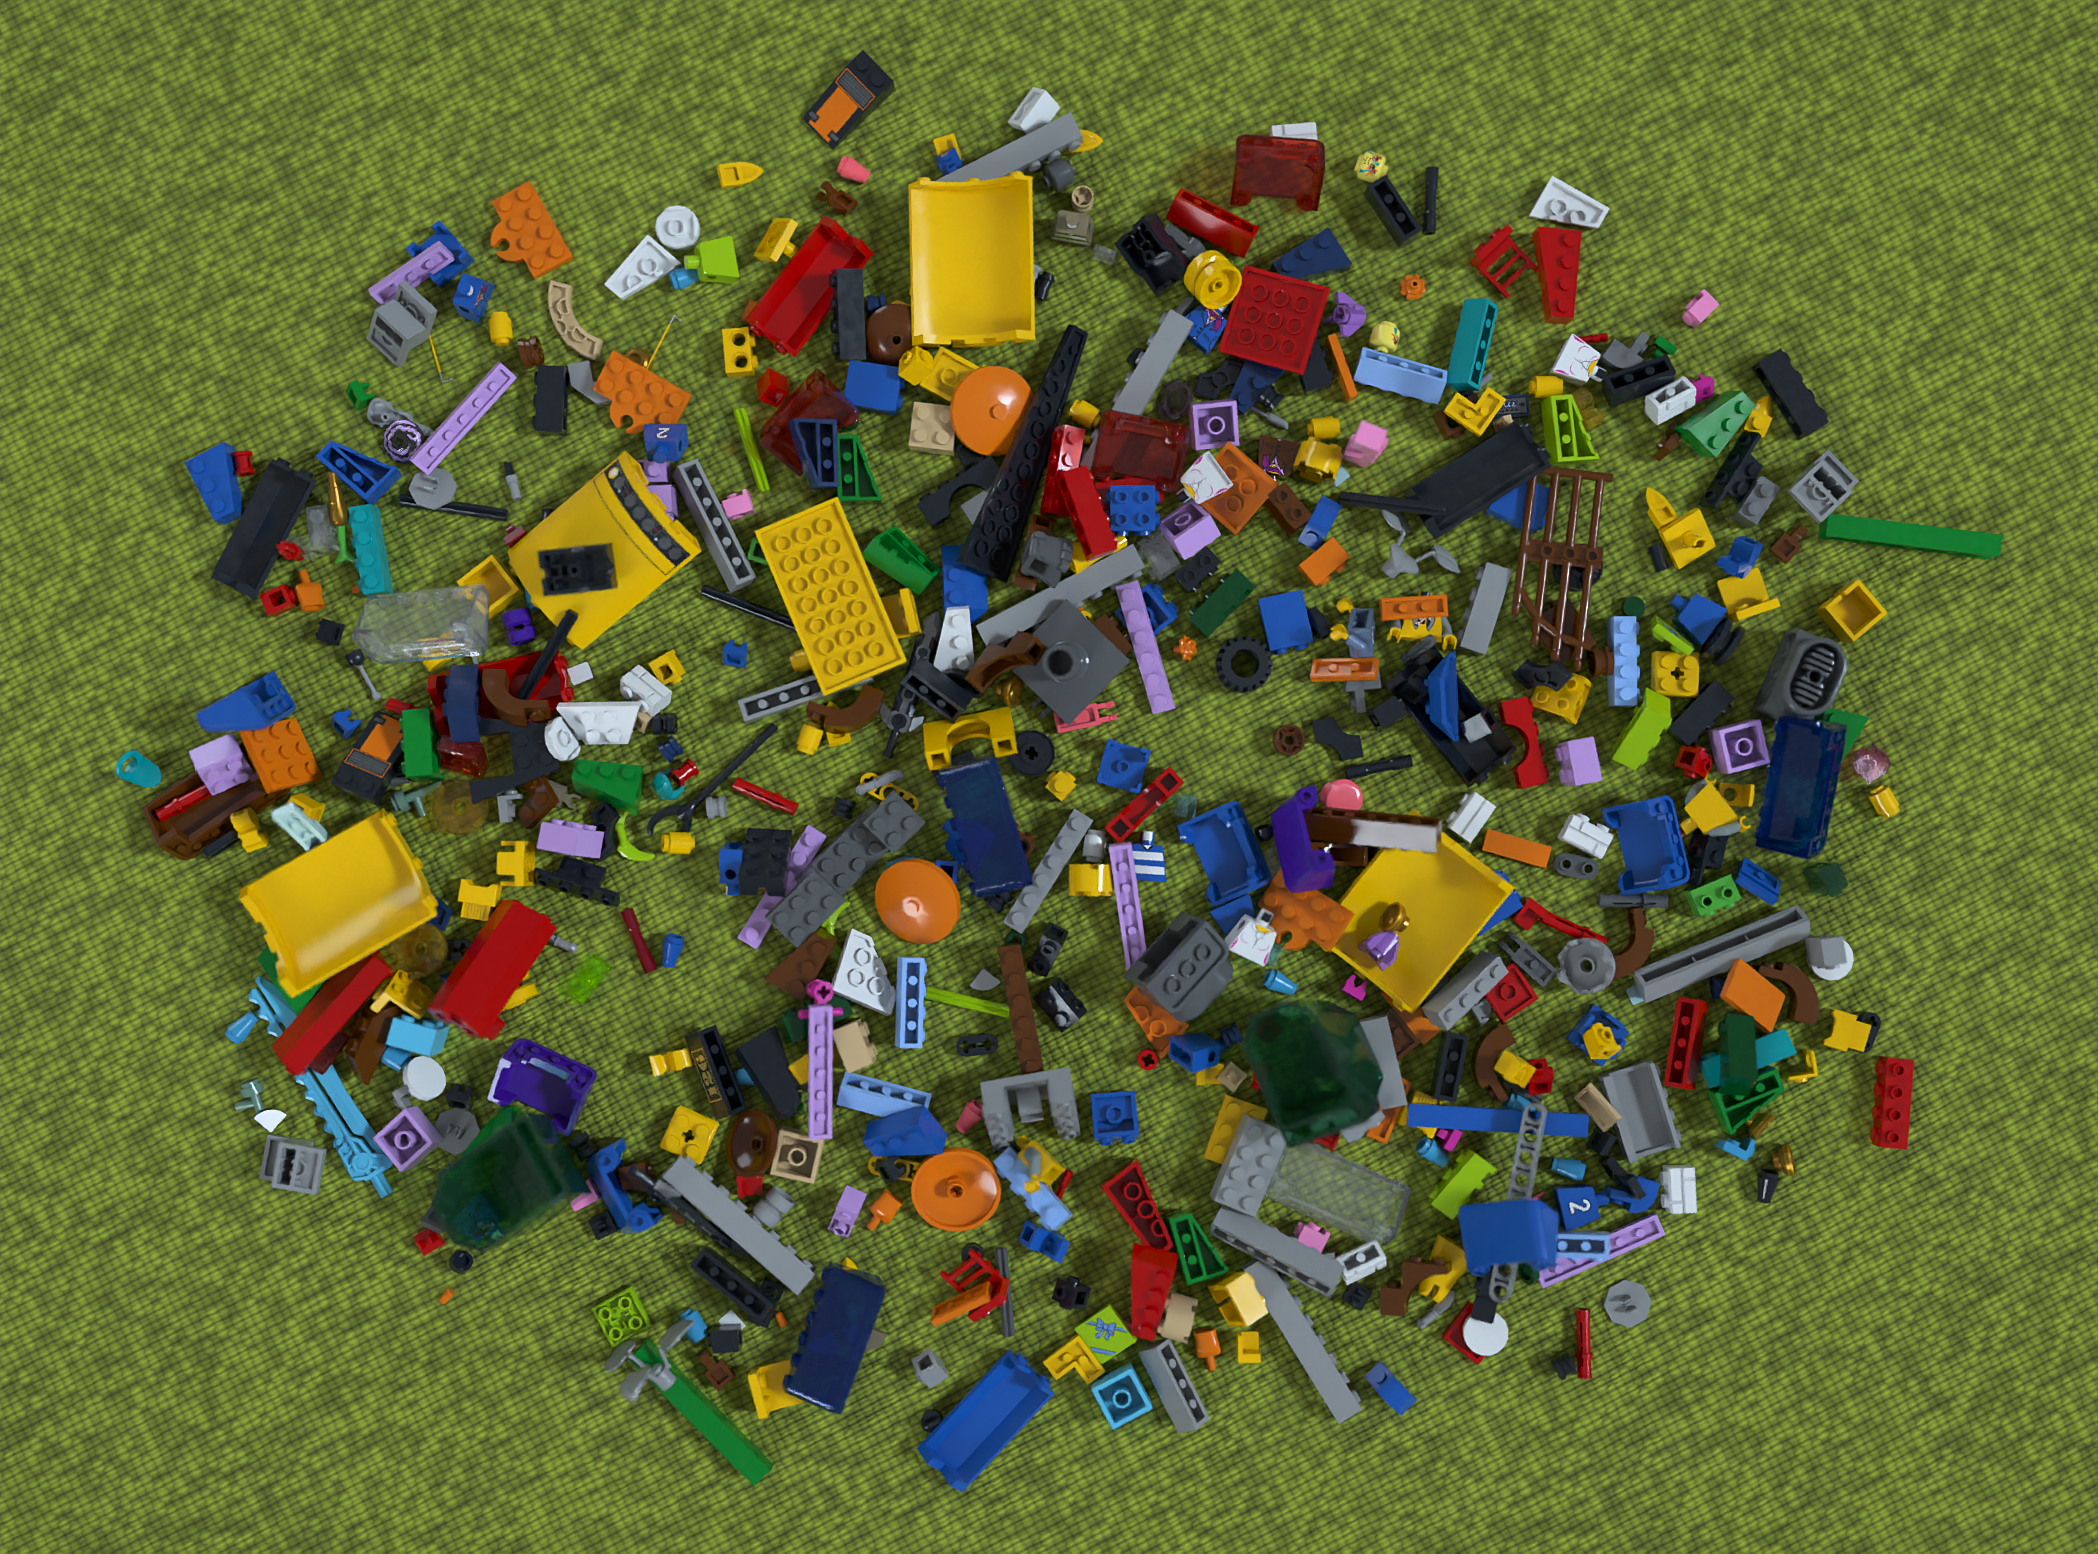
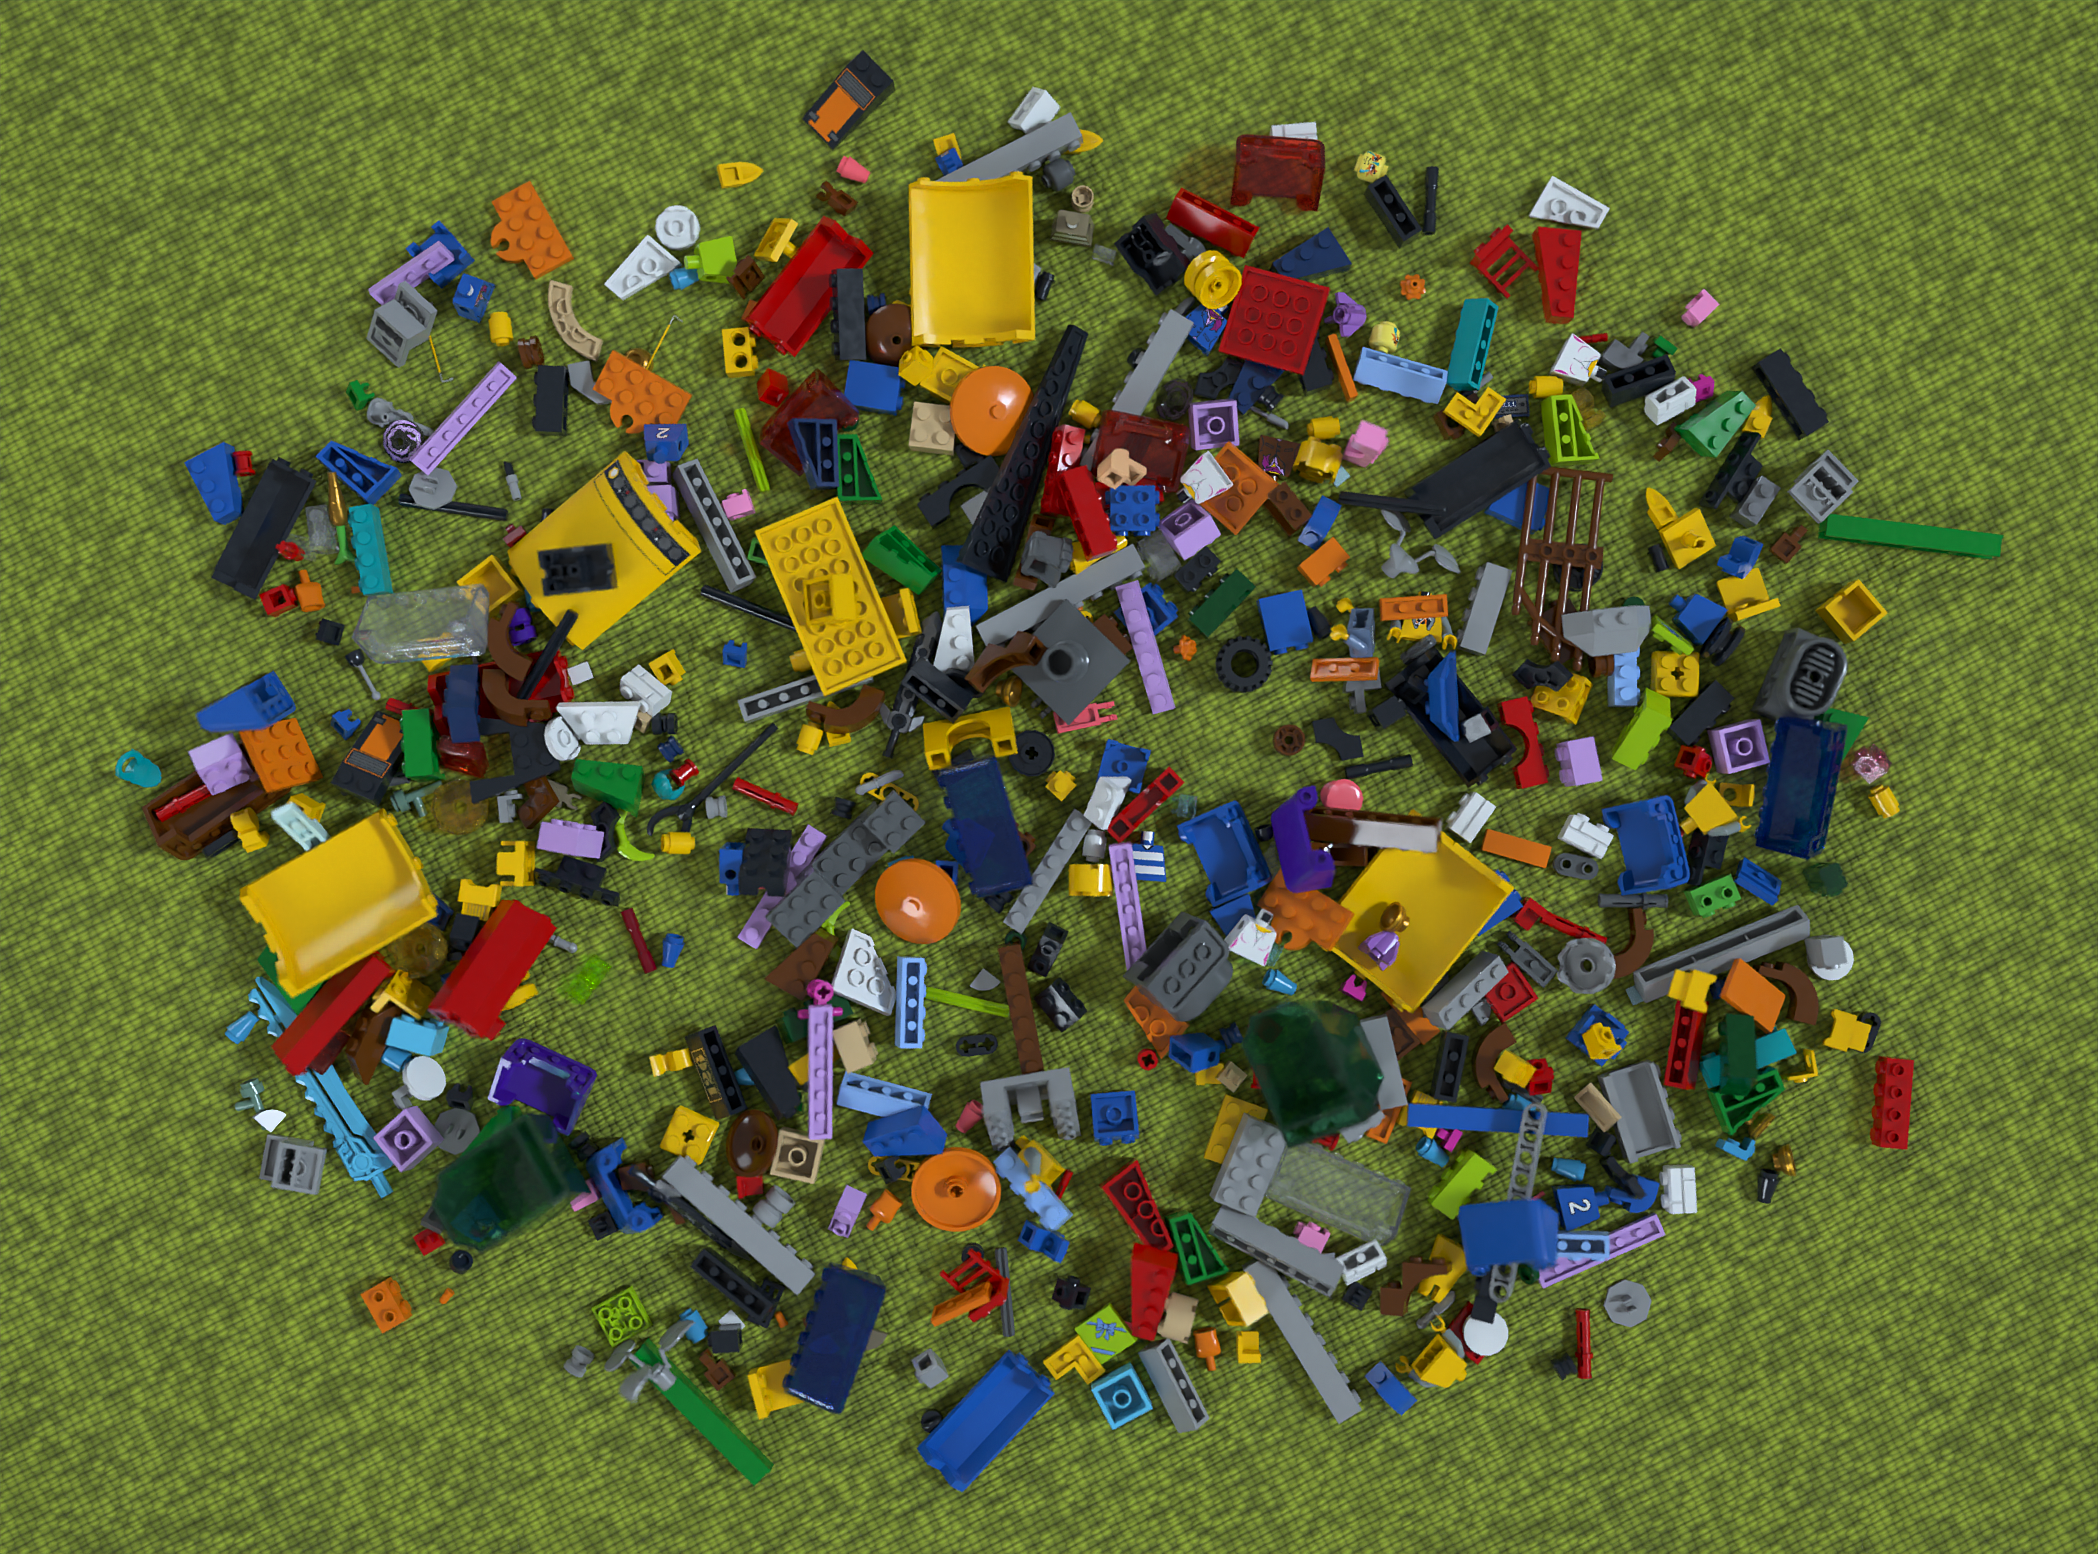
(387, 1304): none -> orange brick
(464, 931): none -> black brick
(500, 647): none -> reddish brown arch
(580, 1359): none -> light grey wheel
(746, 276): none -> reddish brown plate
(829, 599): none -> yellow slope
(1106, 800): none -> white bracket
(1119, 469): none -> light nougat brick
(1439, 1362): none -> yellow torso
(1608, 629): none -> light grey wedge
(1691, 988): none -> yellow piece

